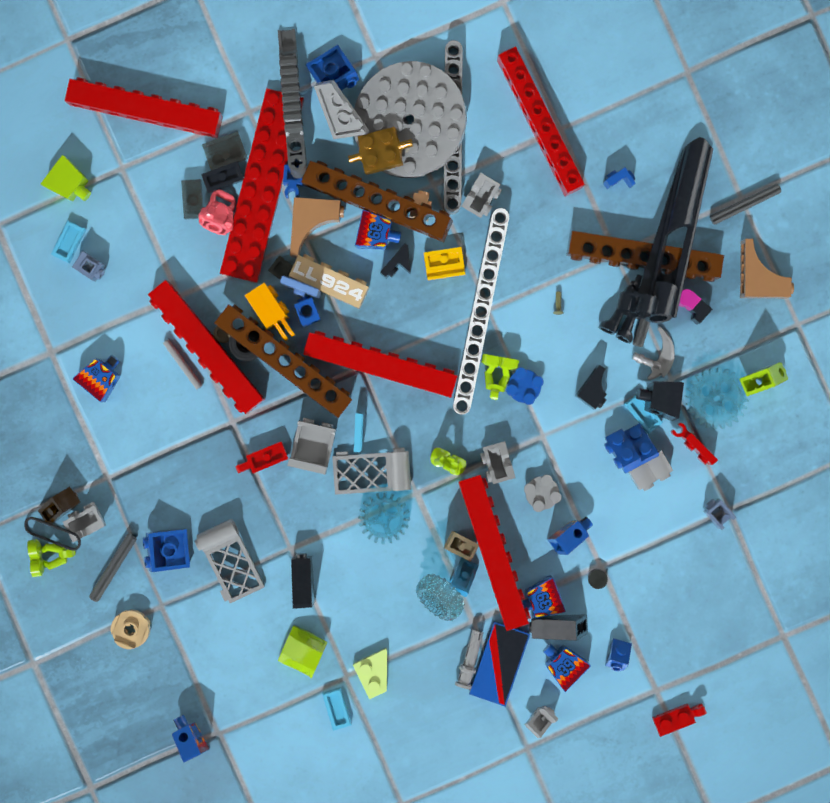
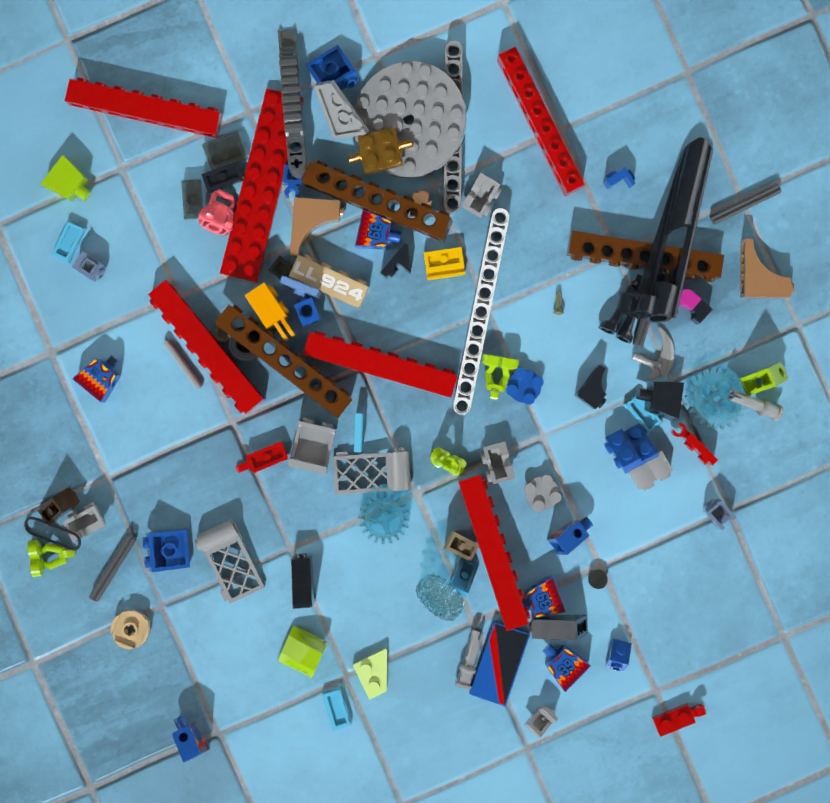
(762, 407): none -> light grey pin

